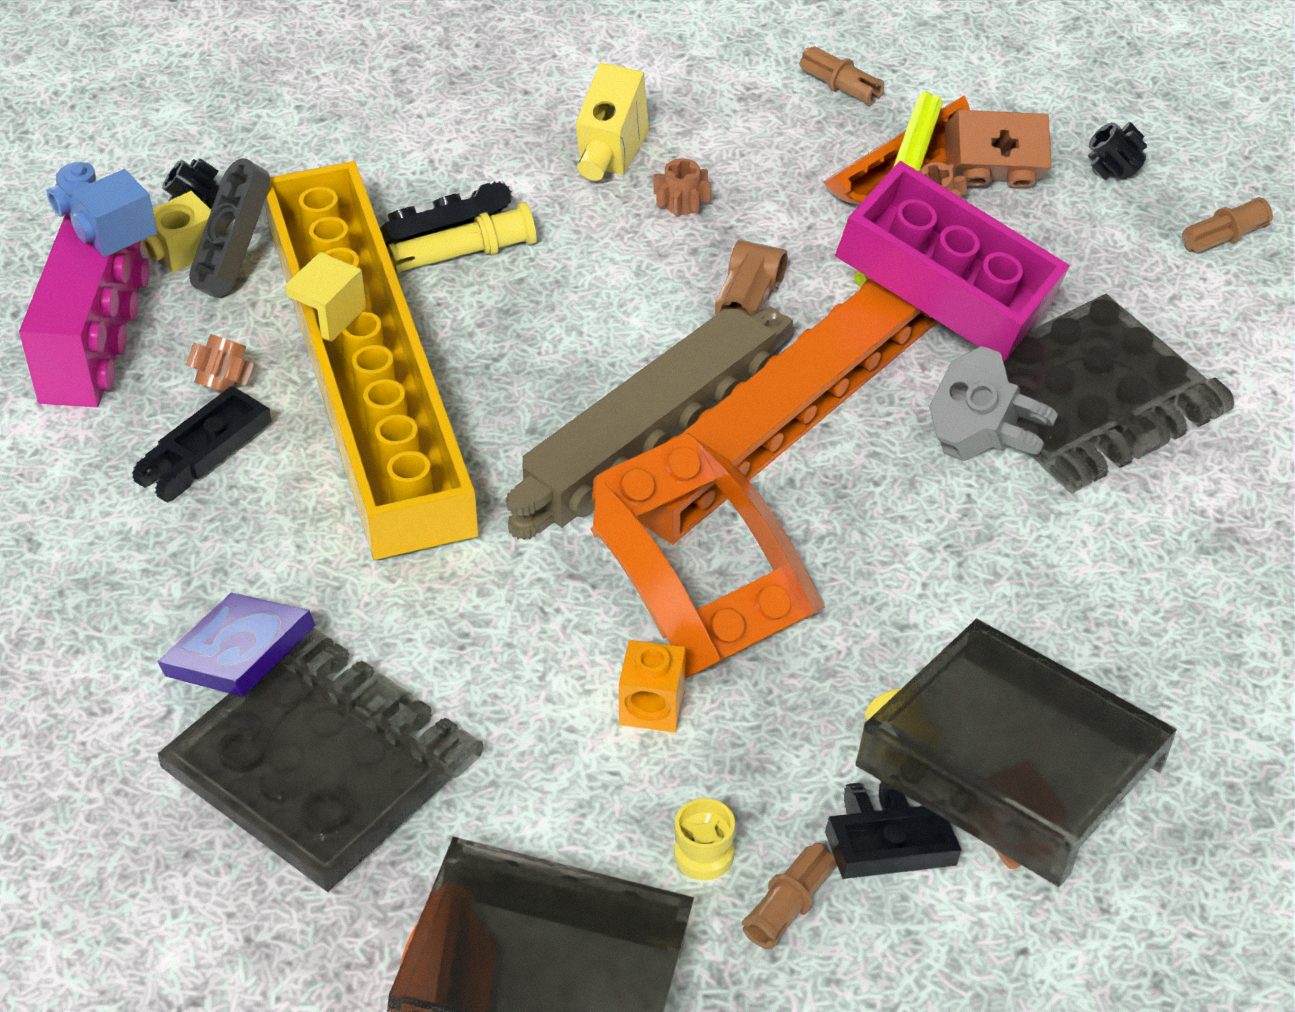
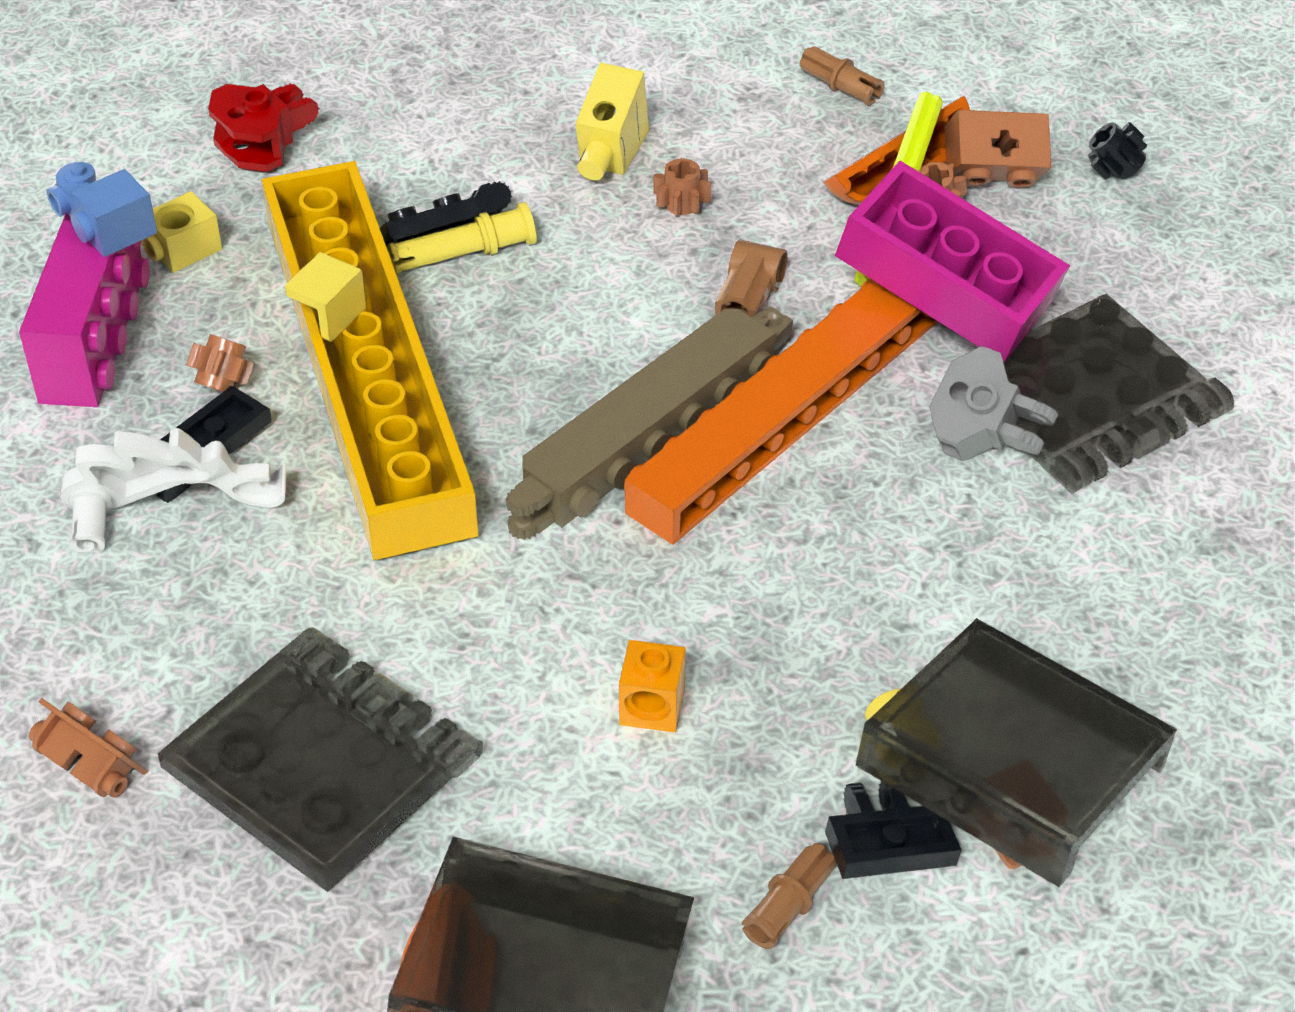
(103, 761): none -> nougat hinge
(144, 466): none -> white animal
(194, 177): black gear -> none
(221, 257): dark grey beam -> none
(237, 644): tile -> none
(260, 120): none -> red hinge
(704, 839): light yellow wheel -> none
(733, 619): orange wedge -> none
(1228, 225): medium nougat axle -> none

